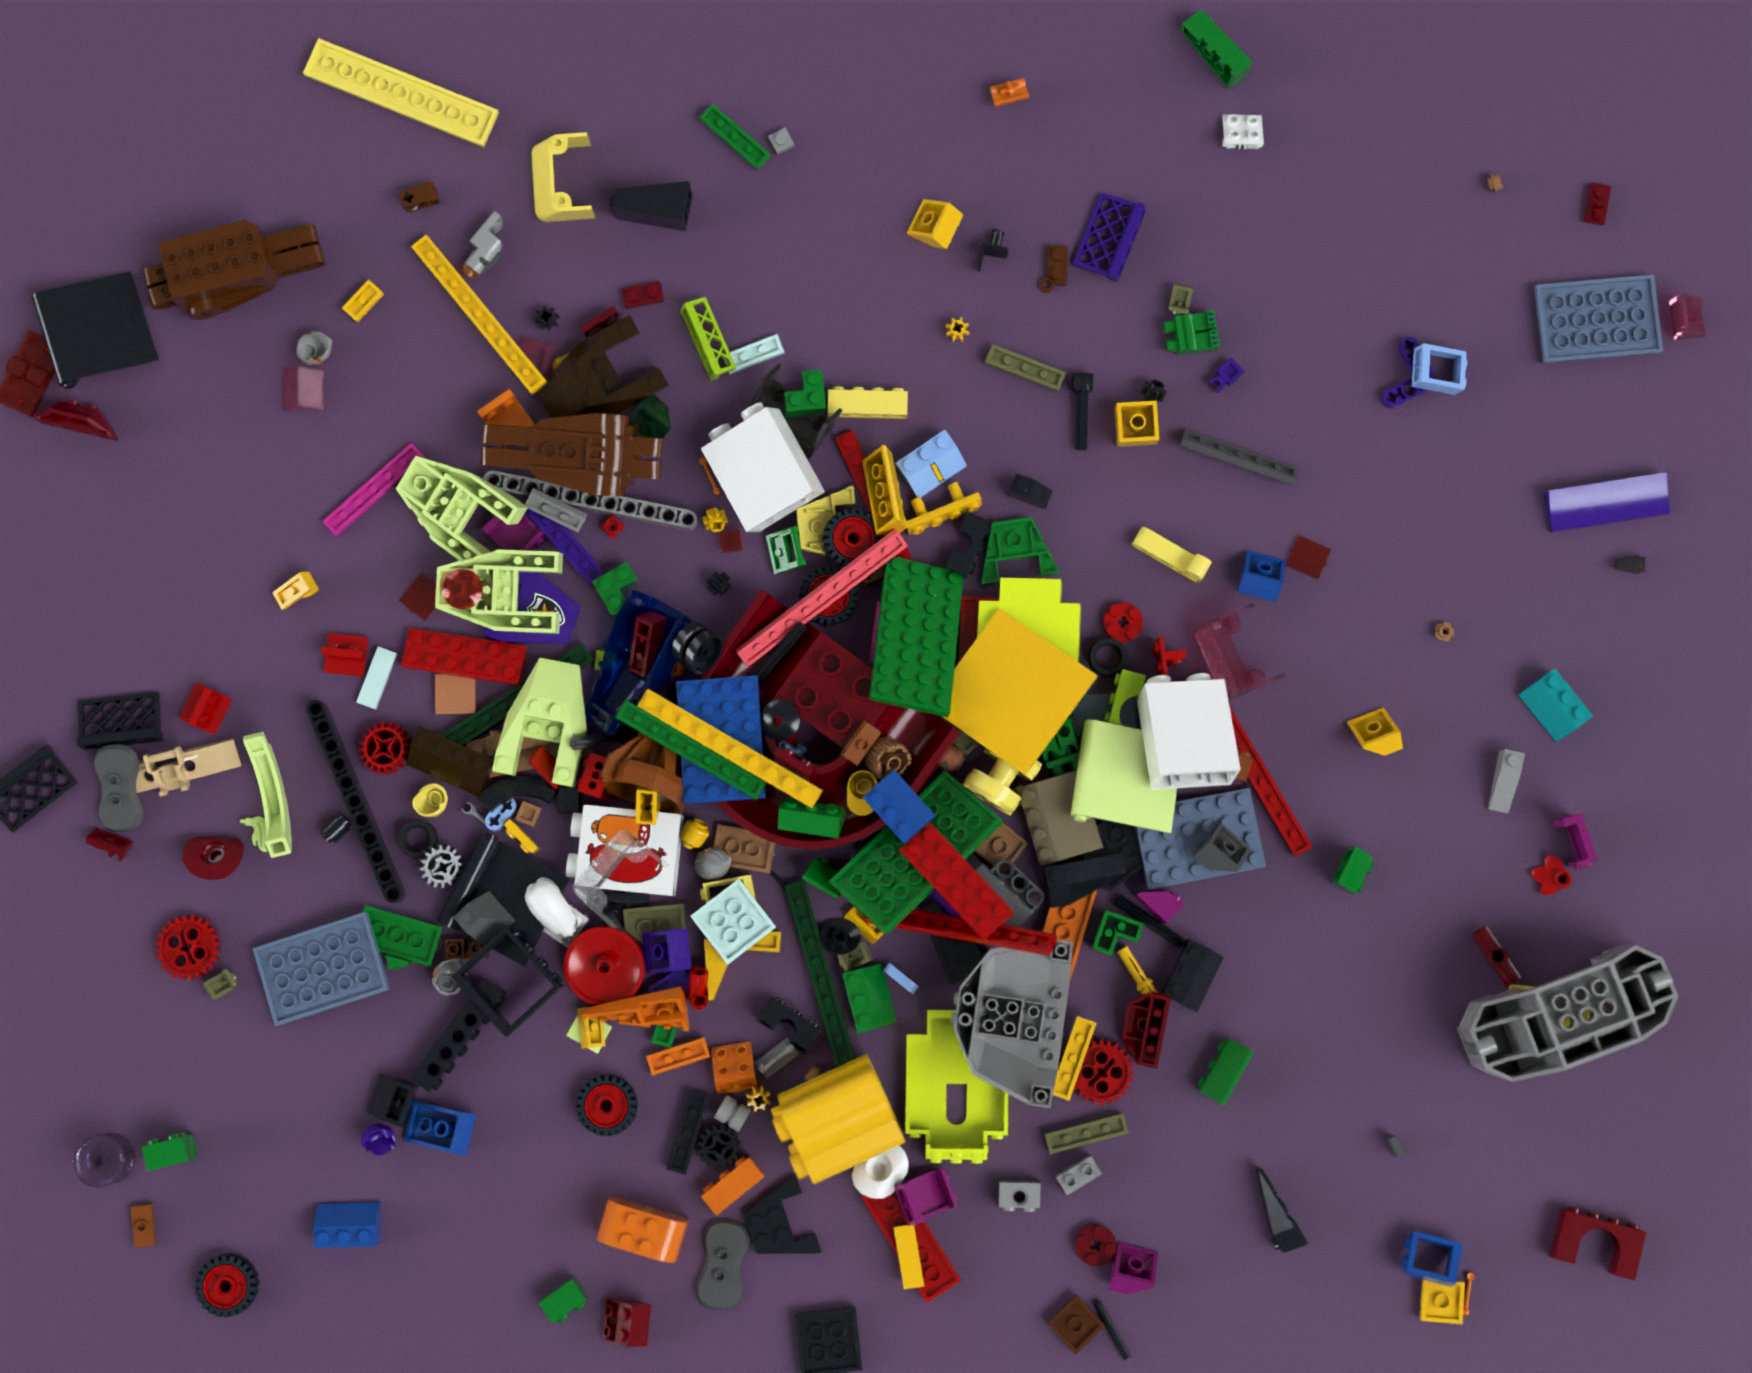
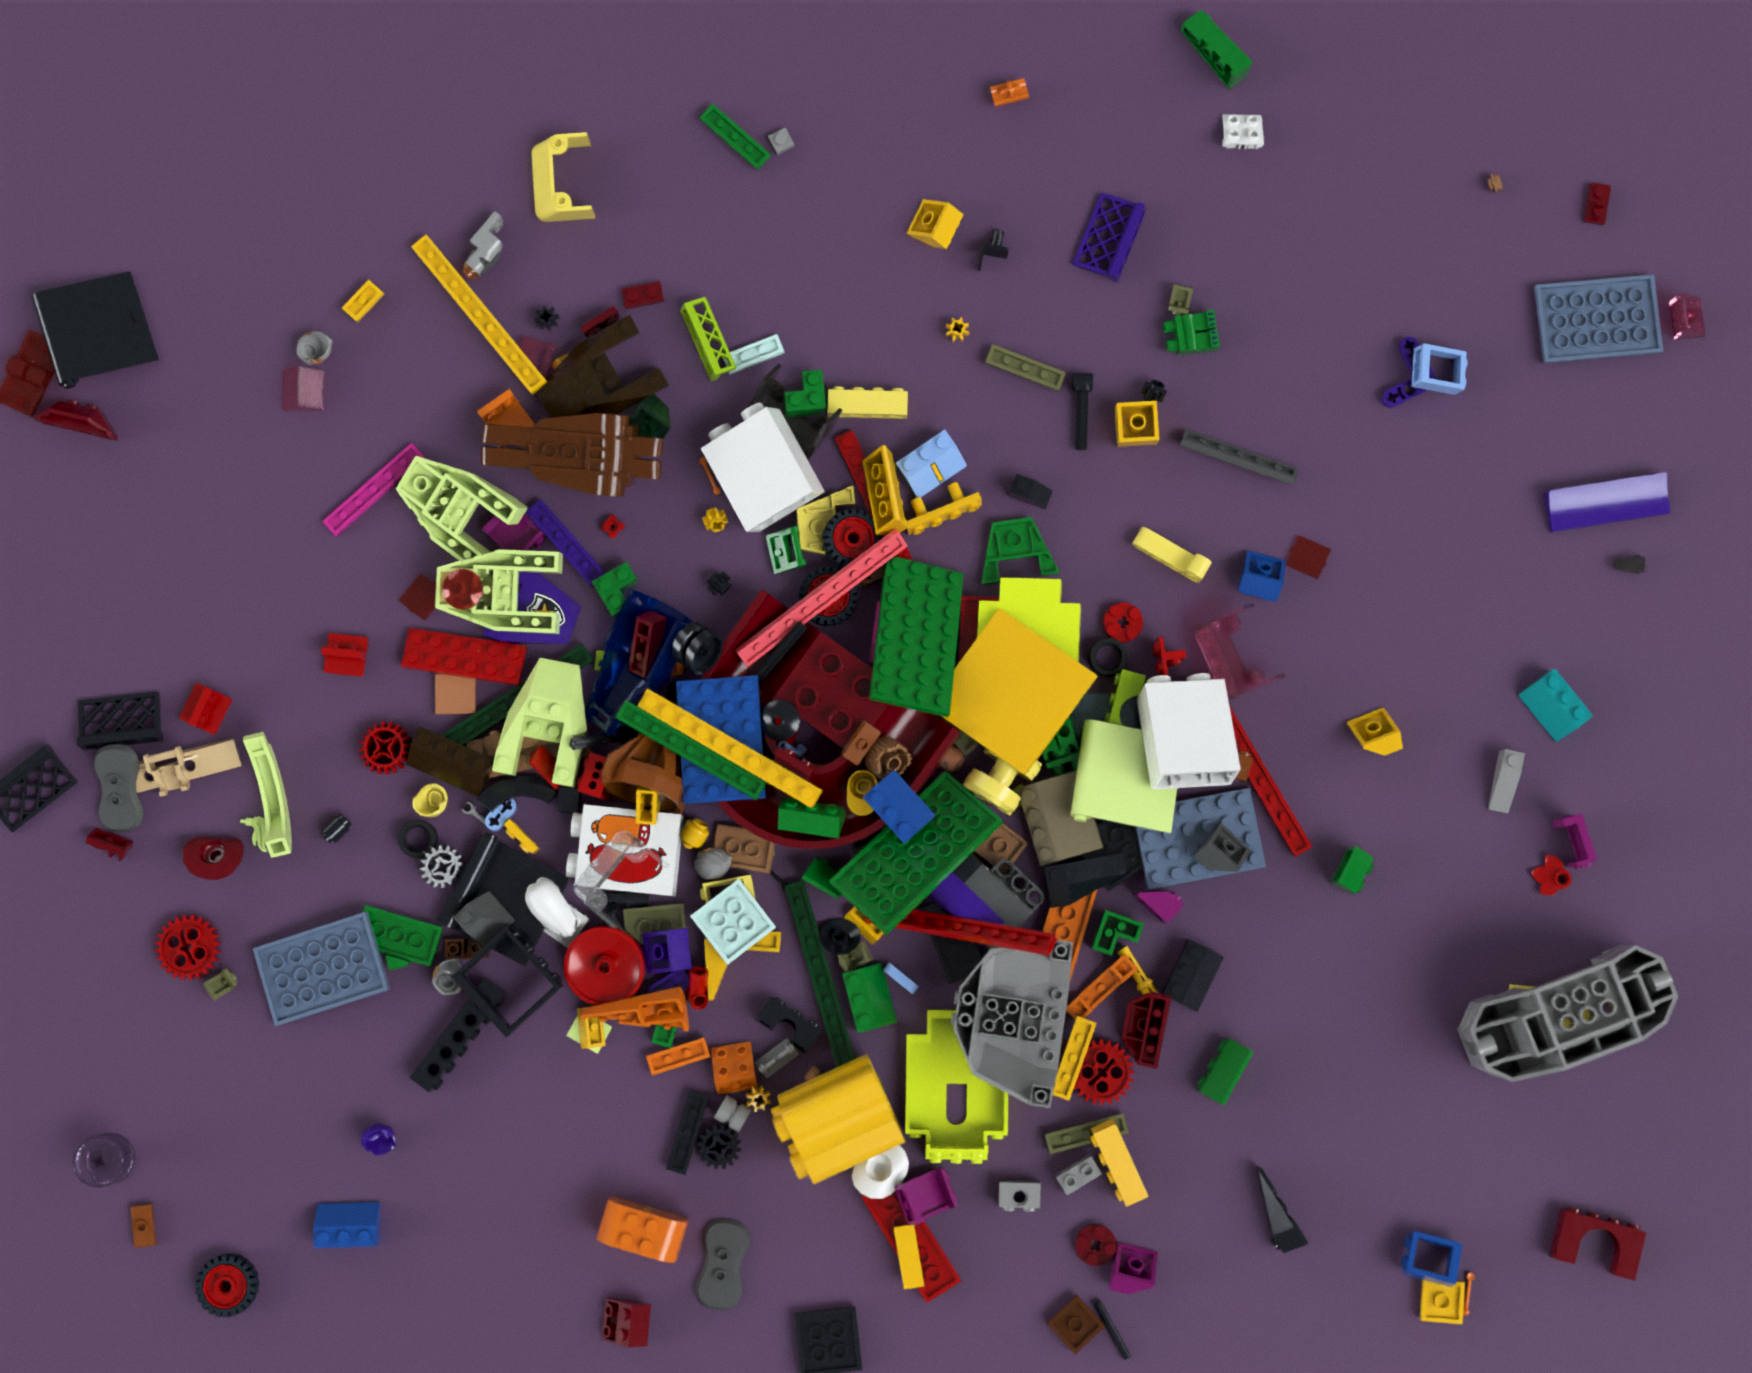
(175, 1150): green brick -> none
(228, 266): reddish brown piece -> none
(296, 588): yellow plate -> none
(348, 794): black beam -> none
(376, 678): light aqua tile -> none
(392, 1099): black slope -> none
(401, 92): light yellow plate -> none
(421, 197): reddish brown piece -> none
(440, 1128): blue slope -> none
(528, 814): medium nougat plate -> none
(555, 510): light grey plate -> none
(563, 1300): green brick -> none
(590, 1105): wheel -> none
(600, 503): light grey beam -> none
(654, 205): black slope -> none
(731, 541): clear red plate -> none
(732, 1184): orange brick -> none
(771, 1227): black wing -> none
(956, 881): red plate -> none
(974, 529): black arch -> none
(1056, 267): reddish brown hinge -> none
(1101, 987): none -> orange slope
(1119, 1162): none -> yellow brick
(1149, 921): black axle -> none
(1228, 373): dark purple plate -> none
(1395, 1146): dark grey tile -> none
(1439, 631): medium nougat plate -> none
(1504, 966): dark red piece -> none

